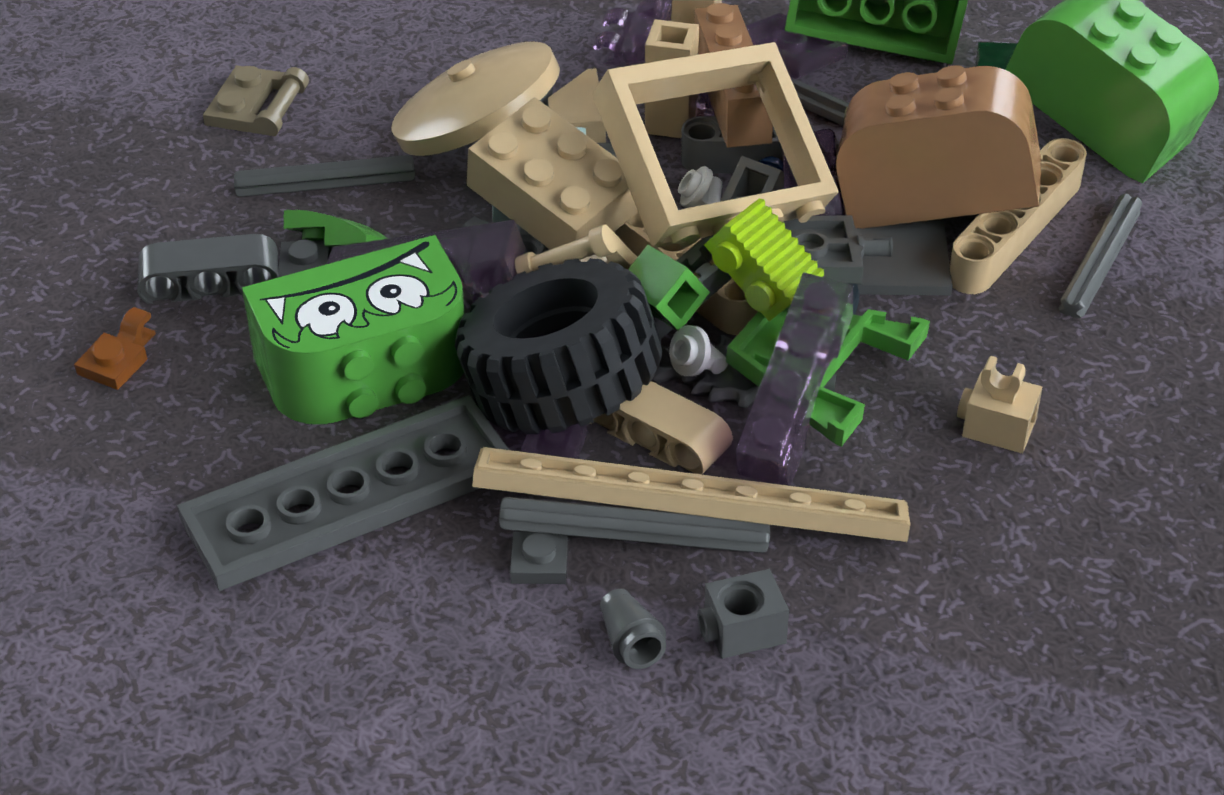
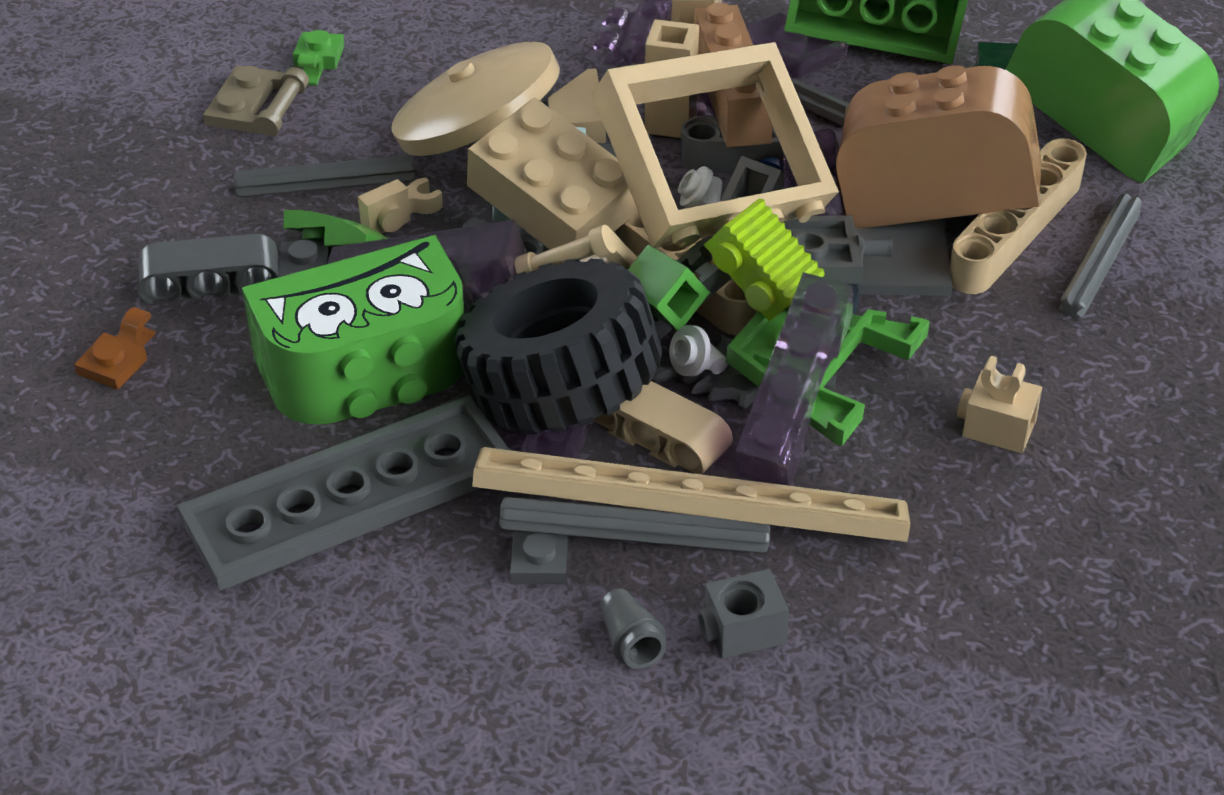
(318, 51): none -> bright green plate
(391, 204): none -> tan plate

